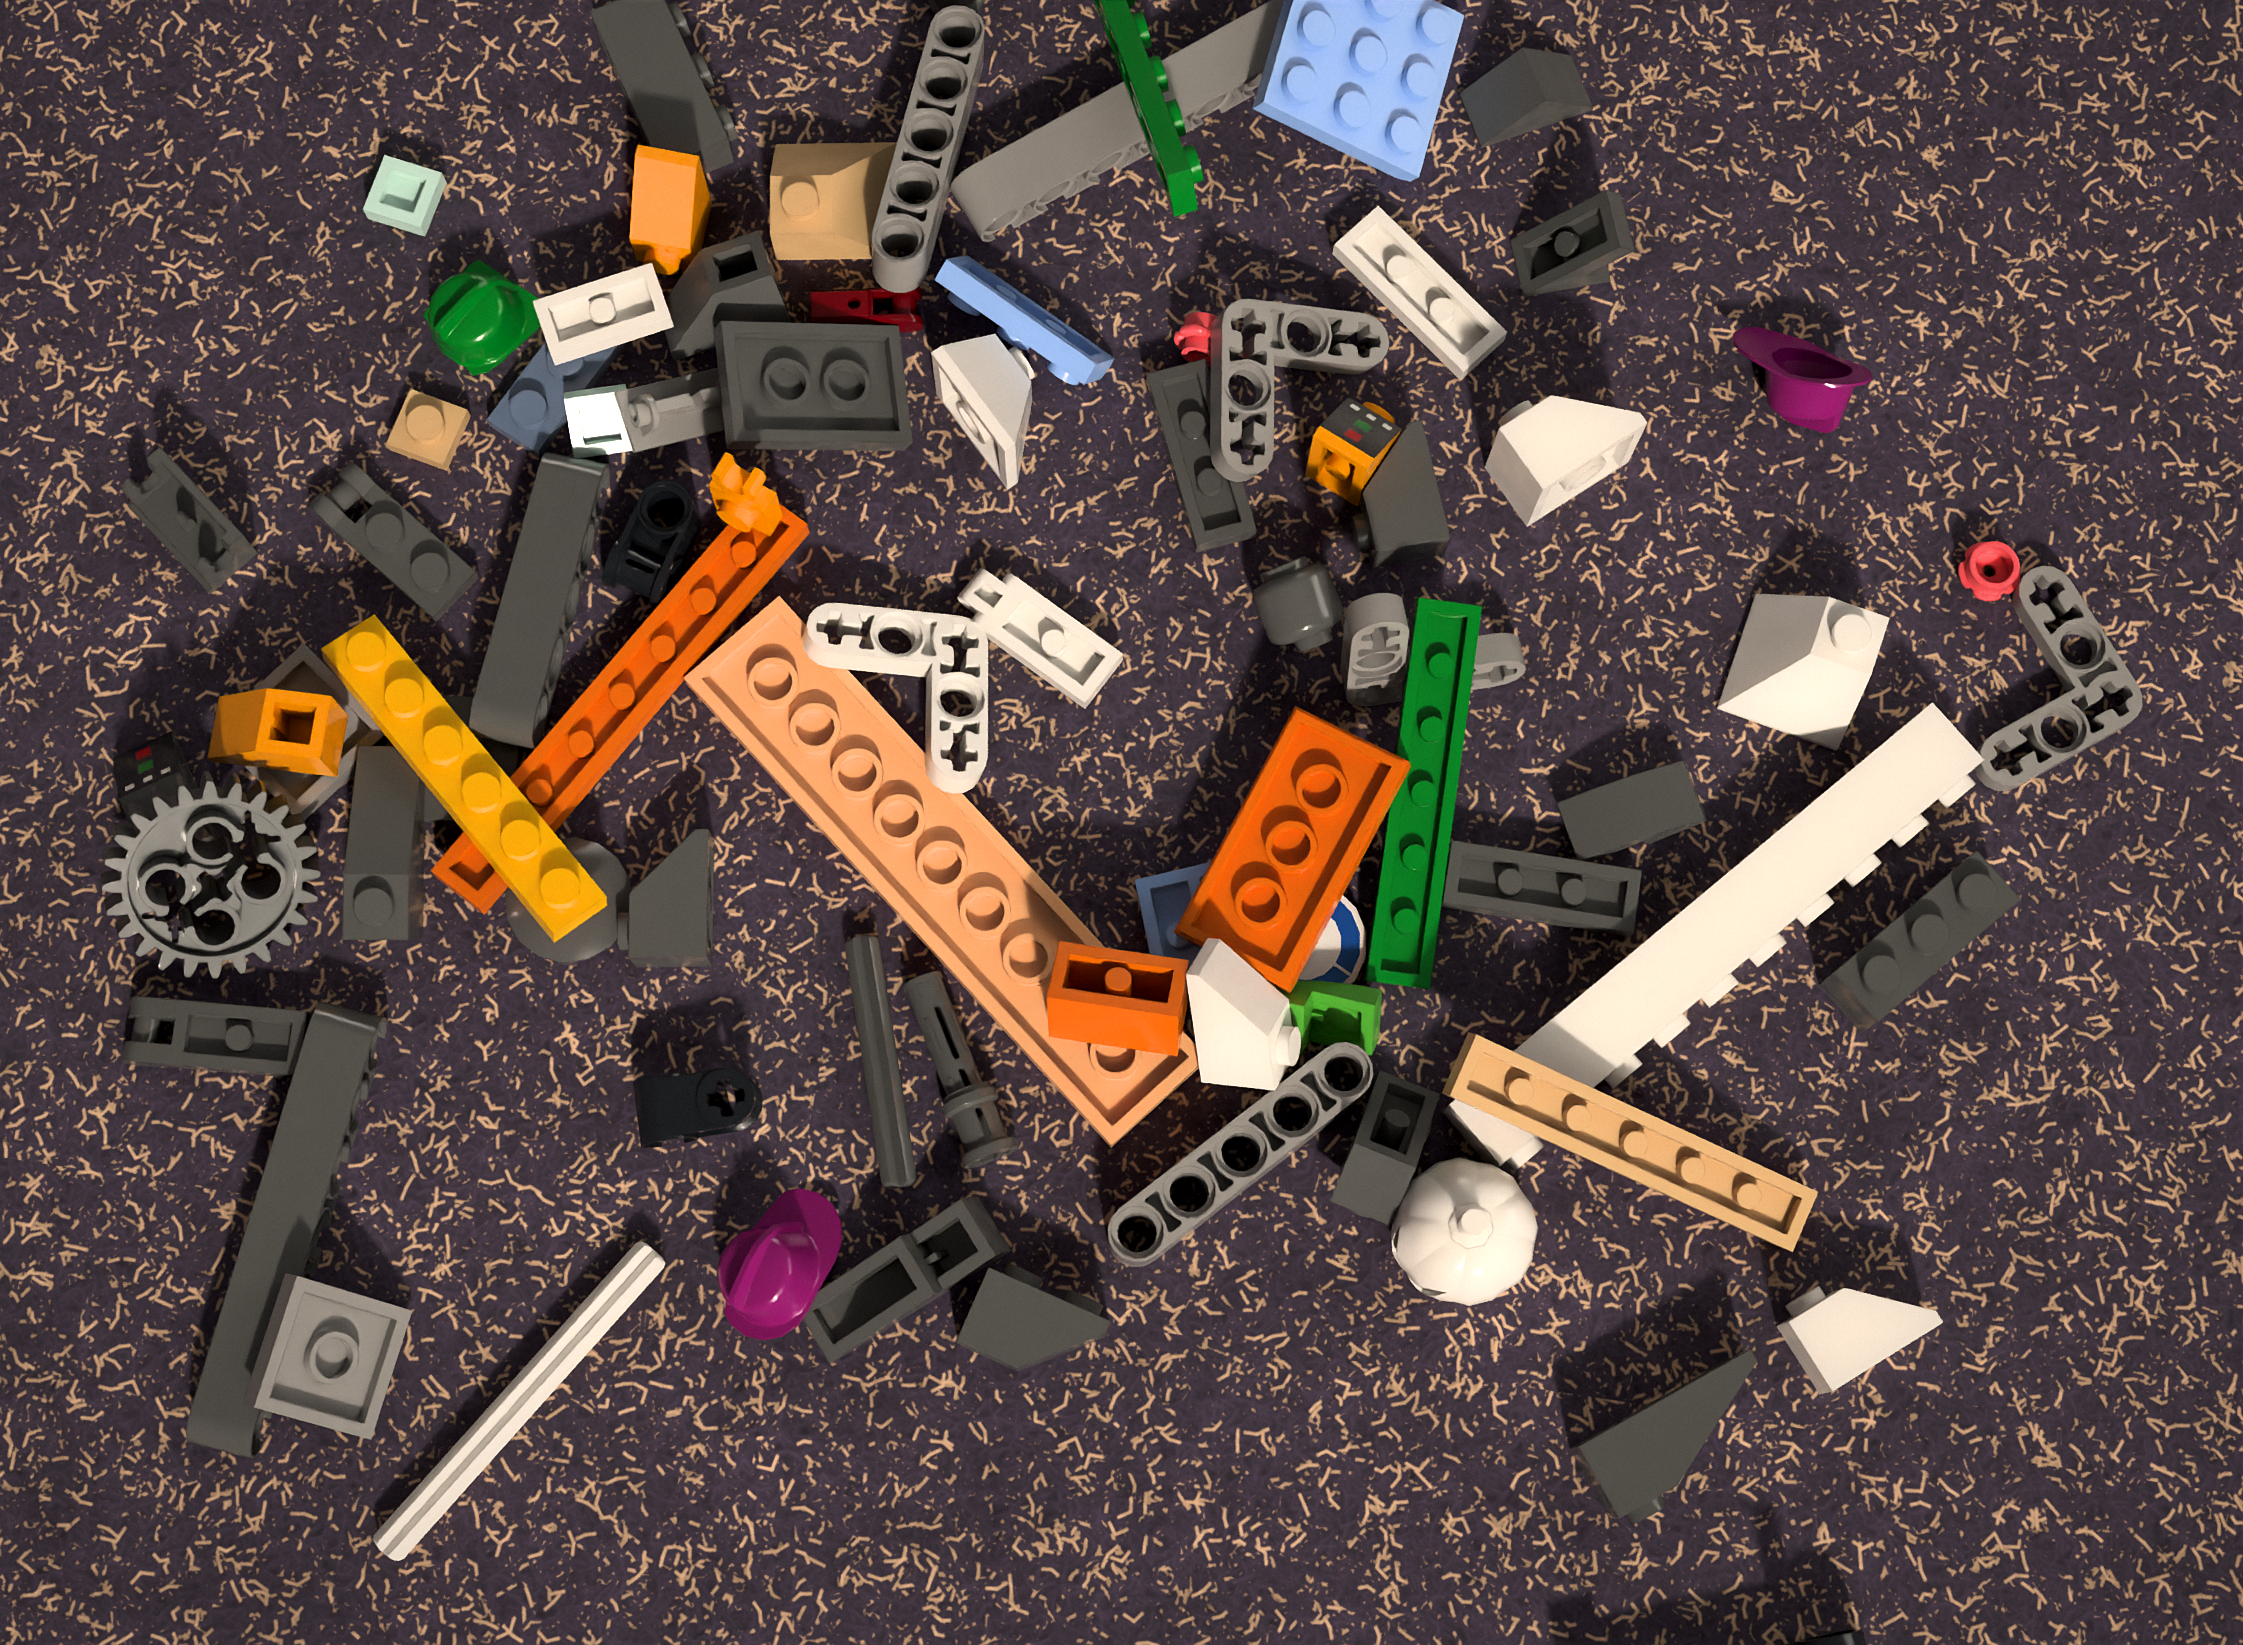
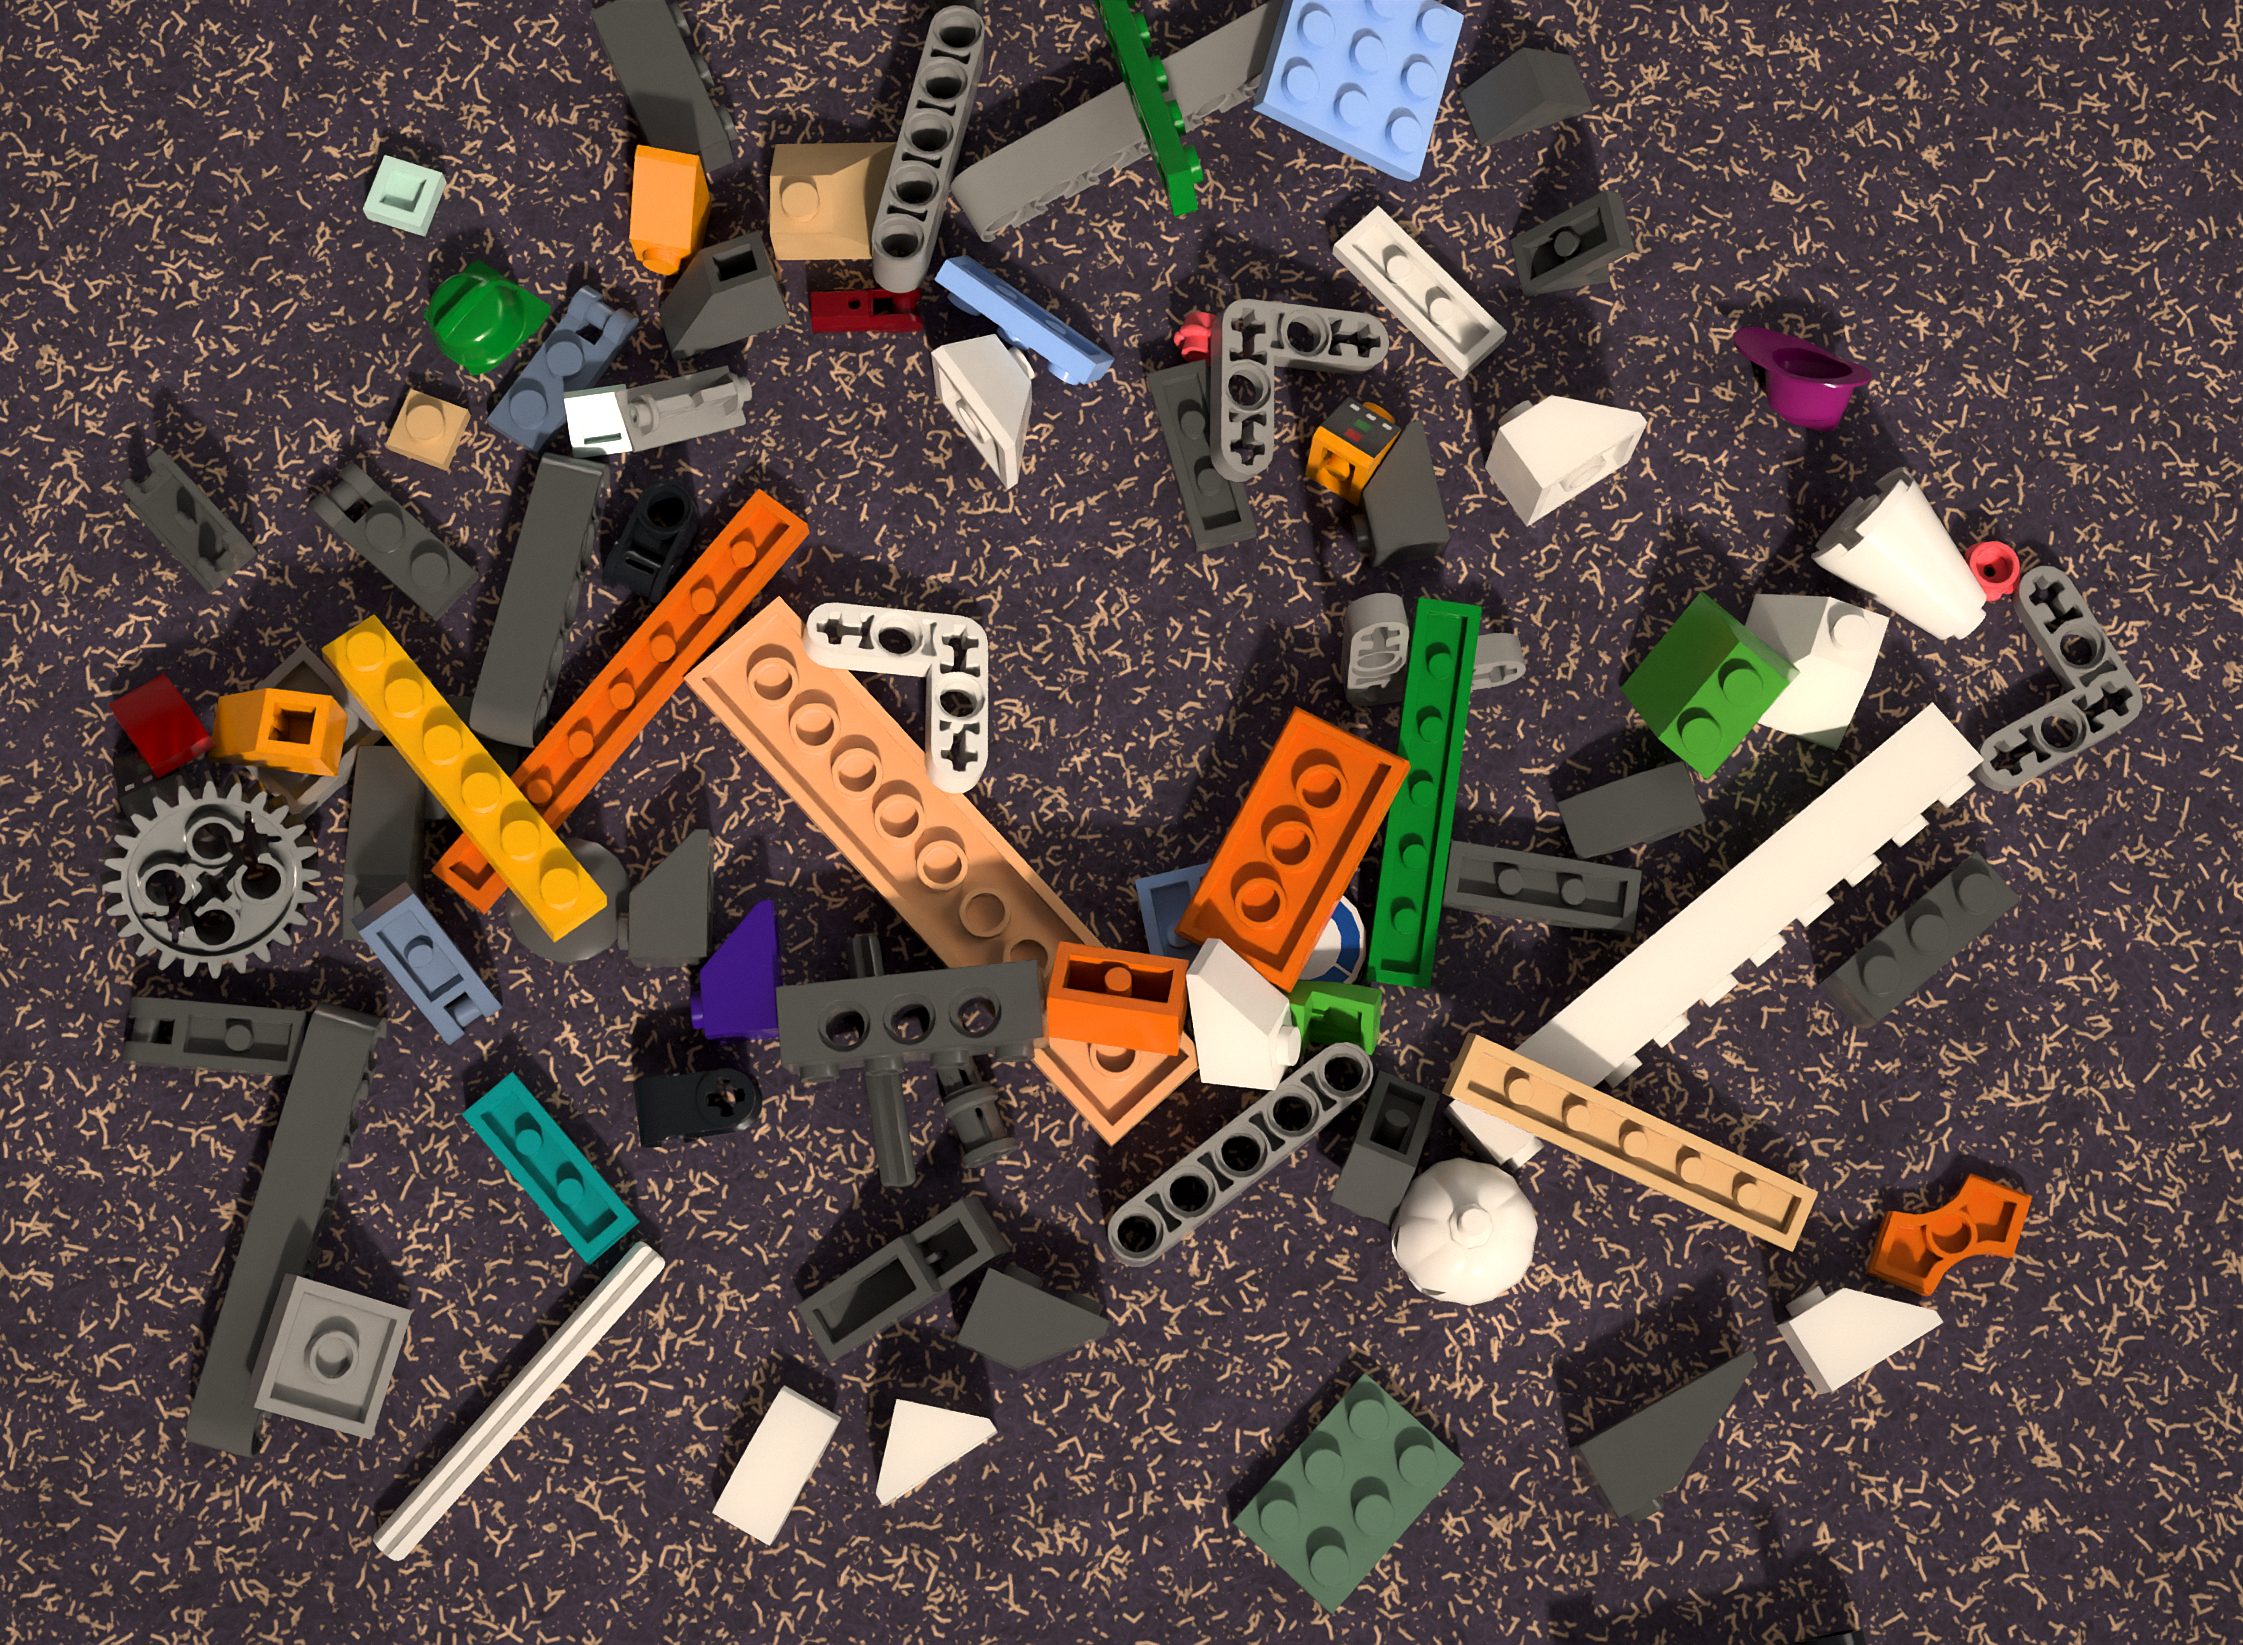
(161, 725): none -> red slope
(425, 962): none -> sand blue plate
(550, 1168): none -> teal plate
(603, 314): white plate -> none
(740, 982): none -> dark purple slope
(742, 497): light orange plate -> none
(776, 1465): none -> white slope
(779, 1264): magenta piece -> none
(812, 386): dark grey plate -> none
(813, 1010): none -> dark grey brick
(925, 1442): none -> white slope
(1040, 635): white hinge -> none
(1298, 604): dark grey head -> none
(1348, 1493): none -> sand green plate
(1707, 685): none -> bright green slope
(1904, 559): none -> white cone
(1922, 1247): none -> orange tile

